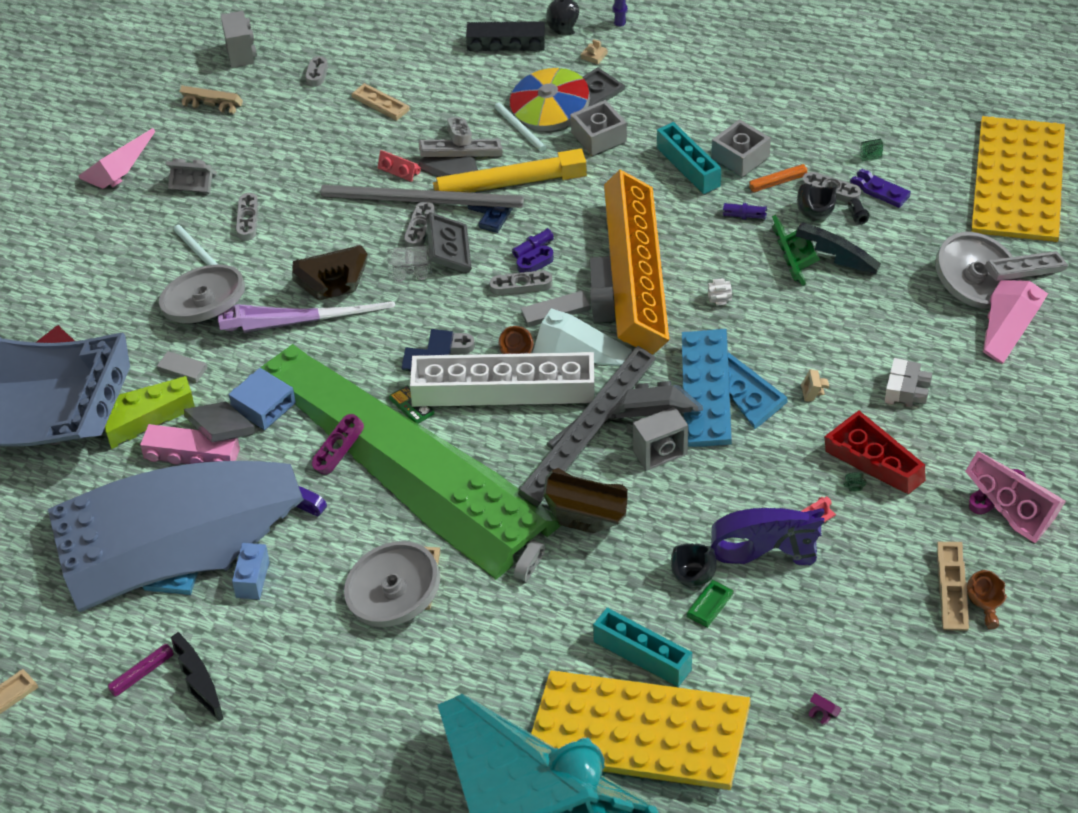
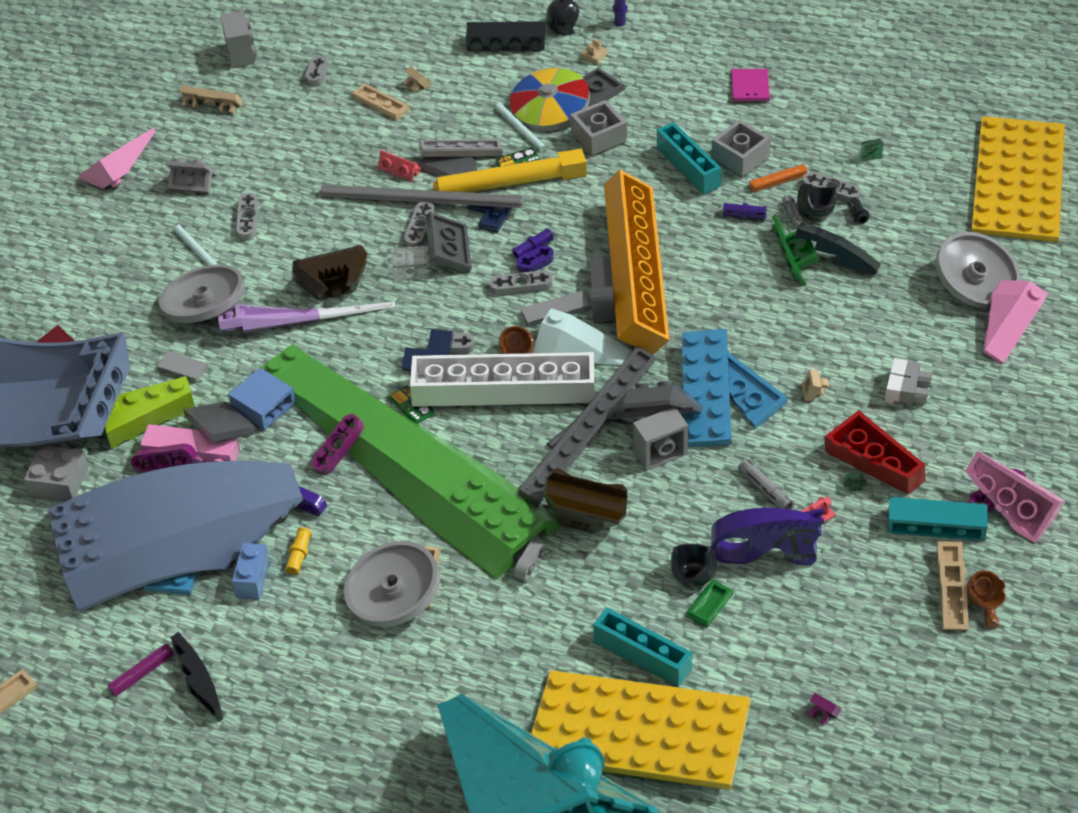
(56, 473): none -> light grey brick
(155, 463): none -> magenta beam
(298, 551): none -> yellow pin
(416, 79): none -> tan tile
(459, 131): light grey beam -> none
(521, 156): none -> tile
(719, 292): white gear -> none
(750, 85): none -> dark pink container
(771, 491): none -> light grey pin
(792, 211): none -> light grey axle
(880, 188): dark purple hinge -> none
(937, 518): none -> teal brick
(1026, 265): light grey tile -> none

